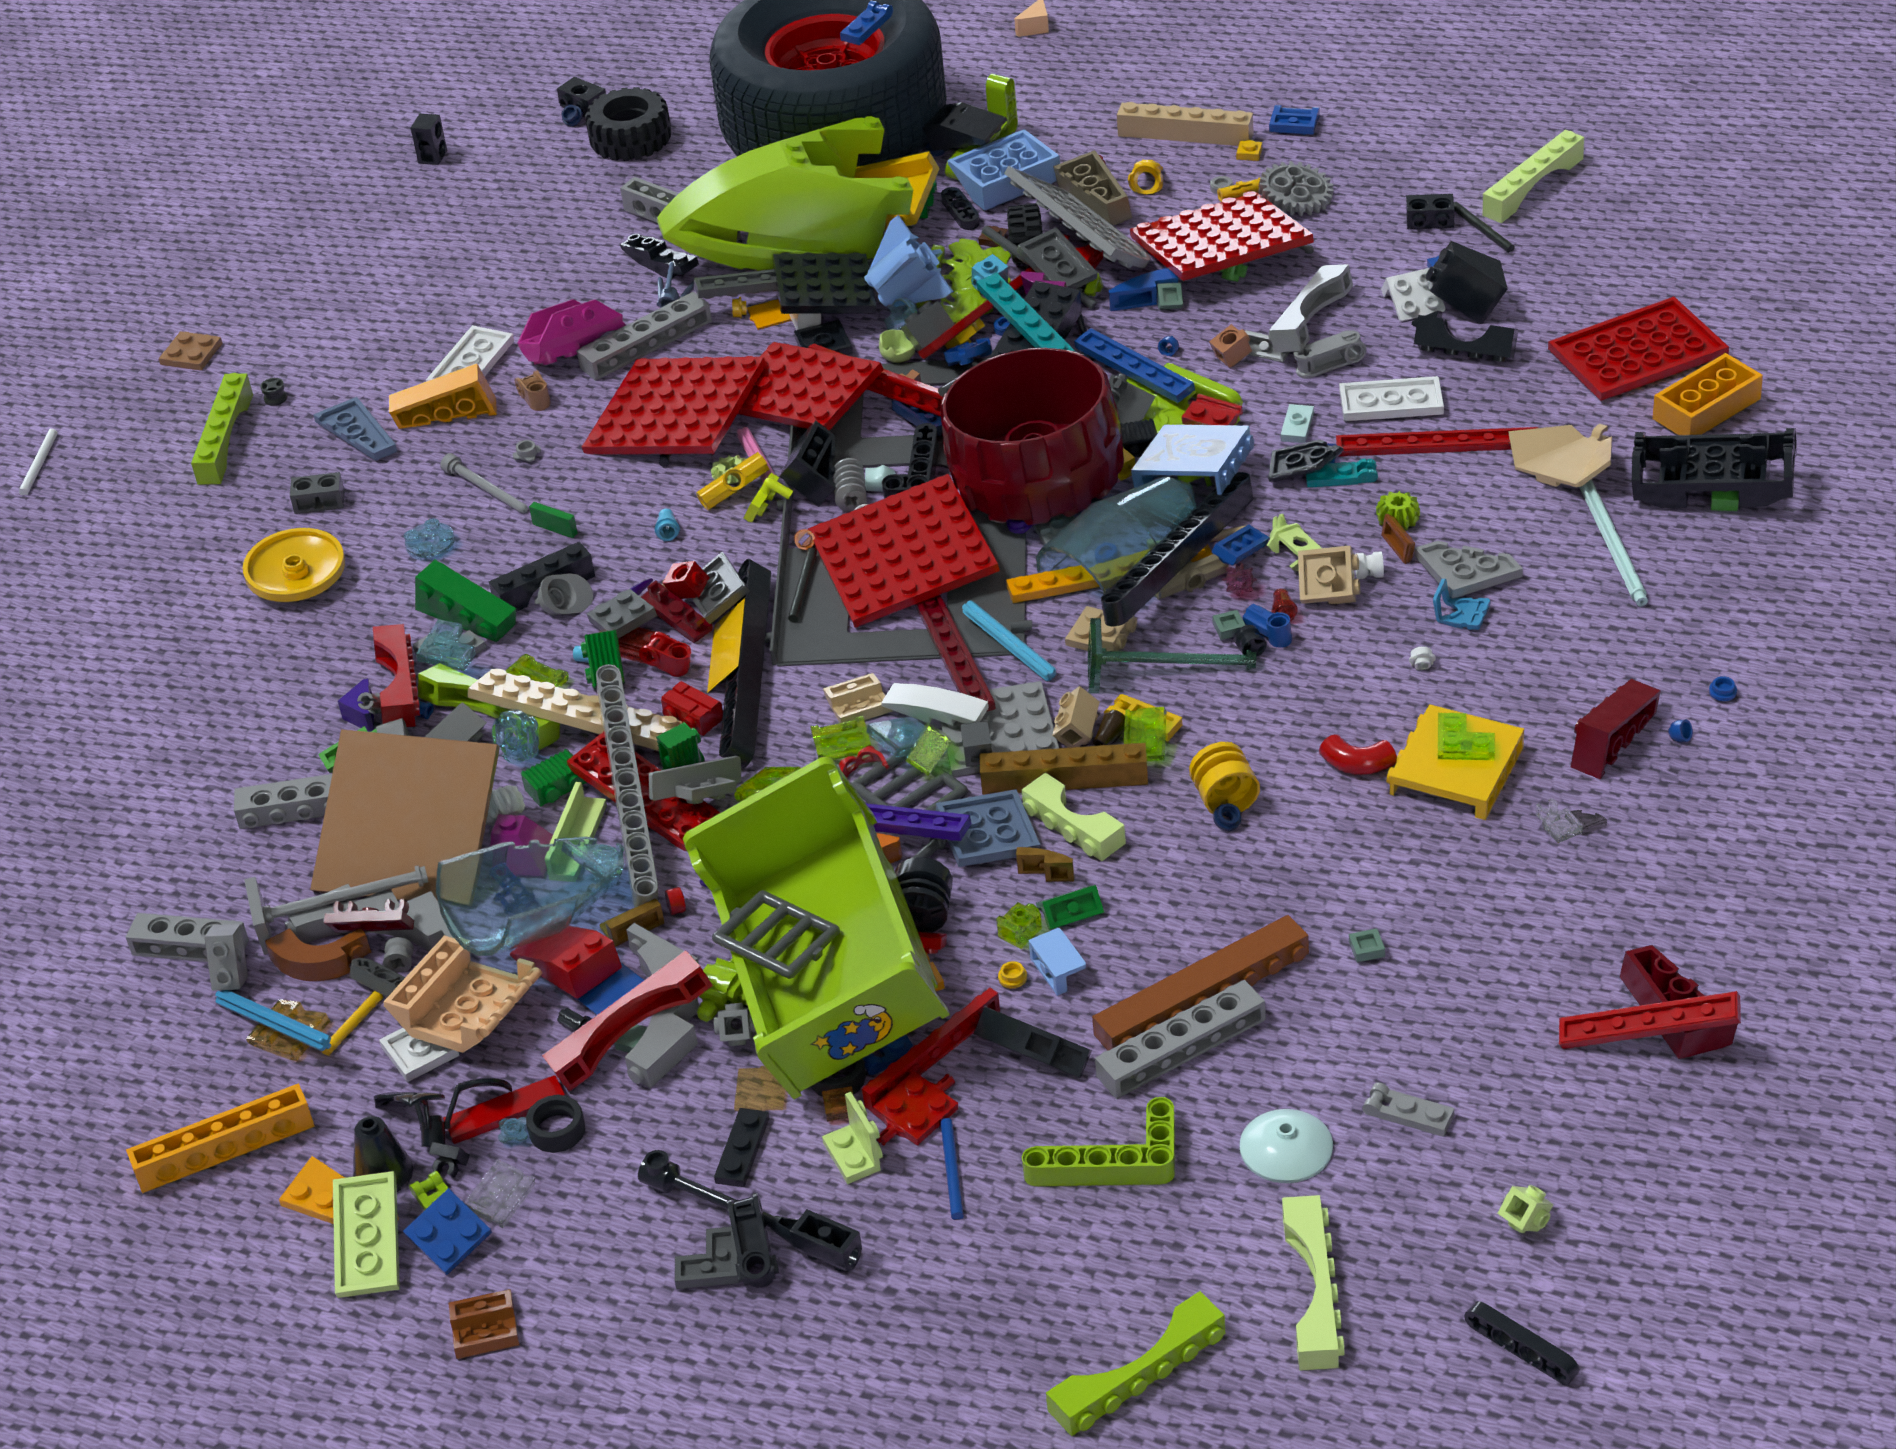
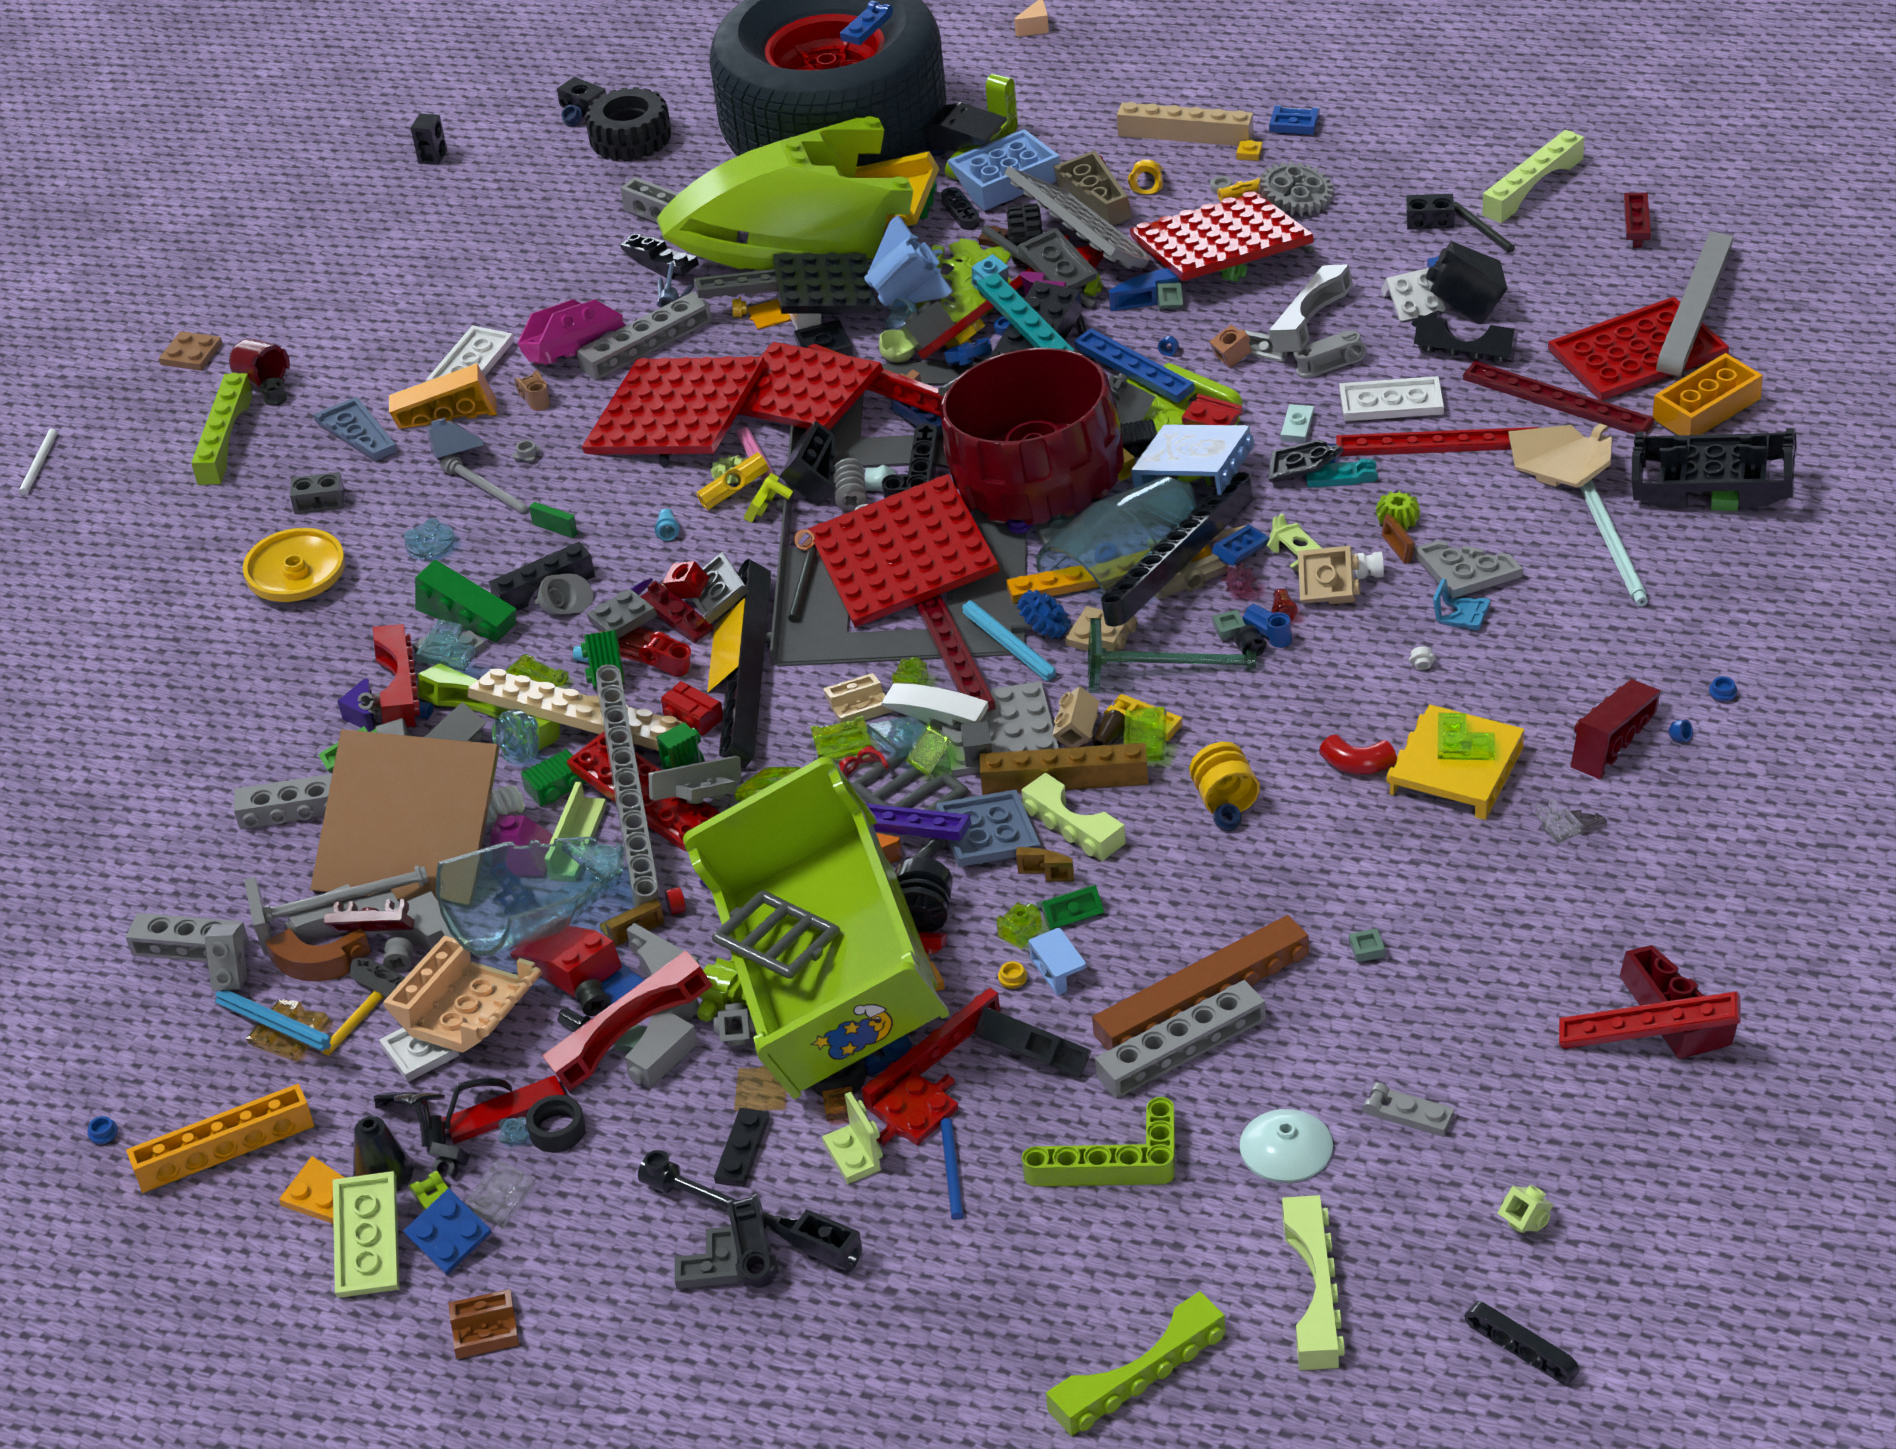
(102, 1130): none -> blue plate
(259, 360): none -> dark red cylinder
(450, 438): none -> sand blue slope
(592, 997): none -> pearl dark grey wheel
(911, 671): none -> clear neon green brick
(1044, 614): none -> blue gear
(1558, 398): none -> dark red tile
(1637, 218): none -> dark red plate
(1694, 304): none -> light grey beam

